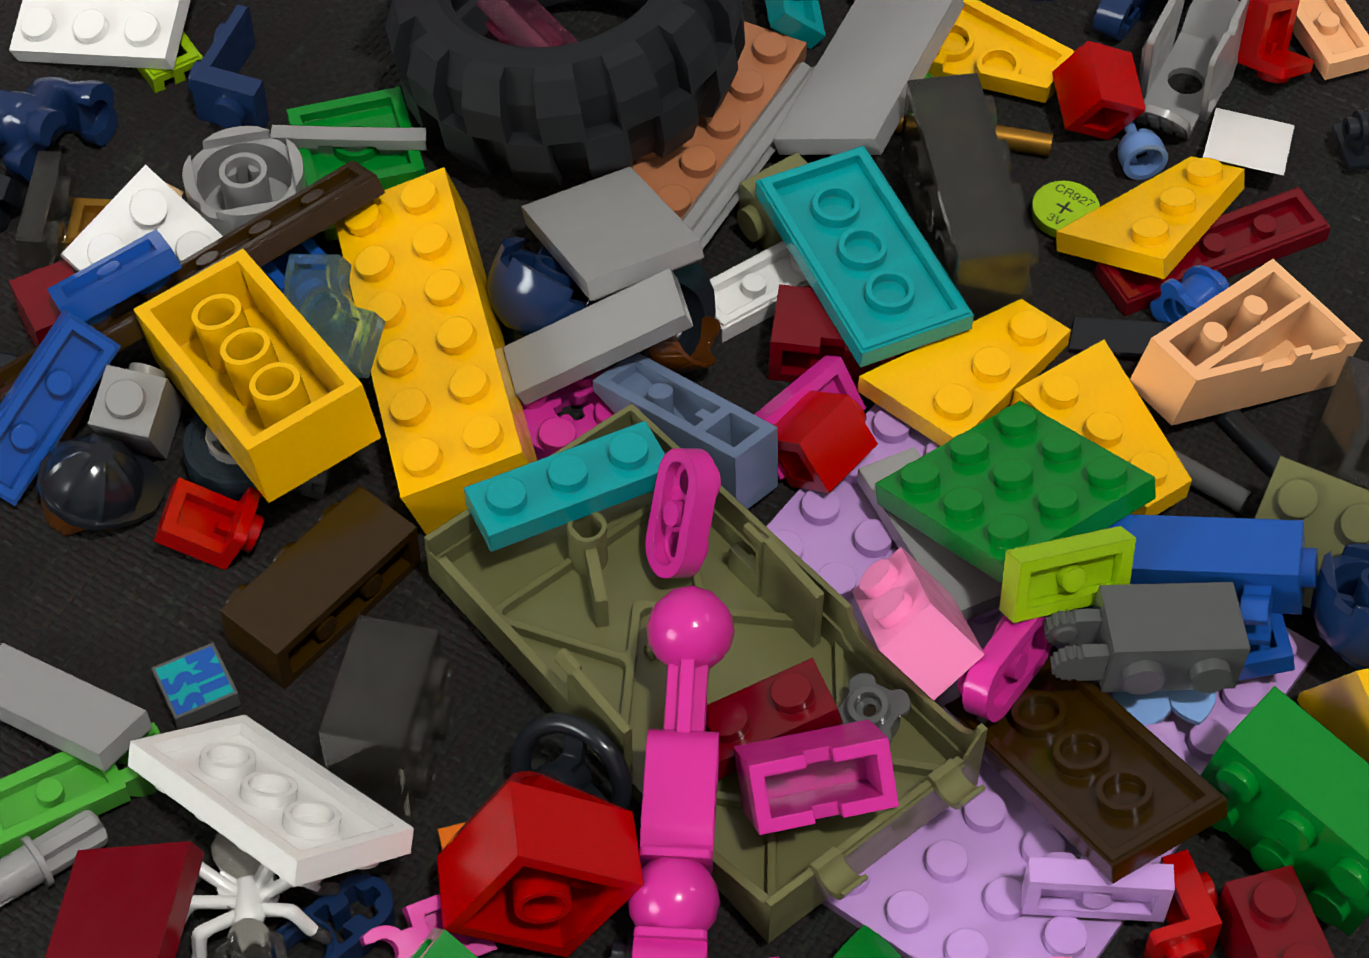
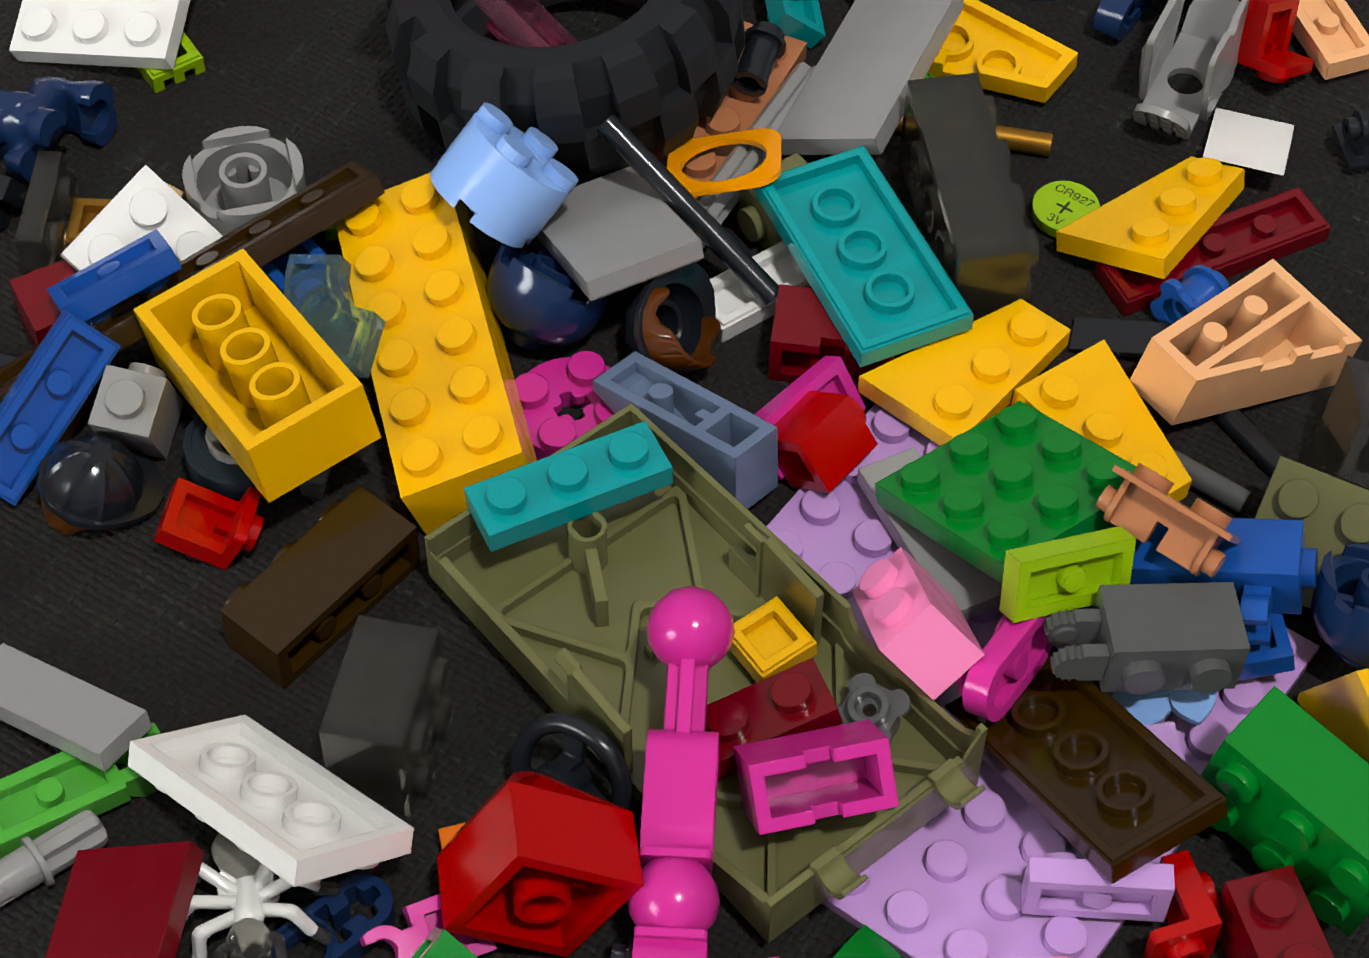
(196, 686): tile -> none
(217, 88): dark blue bracket -> none
(371, 109): green plate -> none
(377, 137): light grey piece -> none
(503, 177): none -> light blue brick
(597, 336): light grey tile -> none
(682, 512): dark pink plate -> none
(689, 209): none -> black bar
(762, 48): none -> black pin
(763, 138): none -> light orange piece
(771, 640): none -> yellow tile
(1098, 90): red brick -> none
(1136, 143): medium blue hinge -> none
(1192, 531): none -> nougat hinge

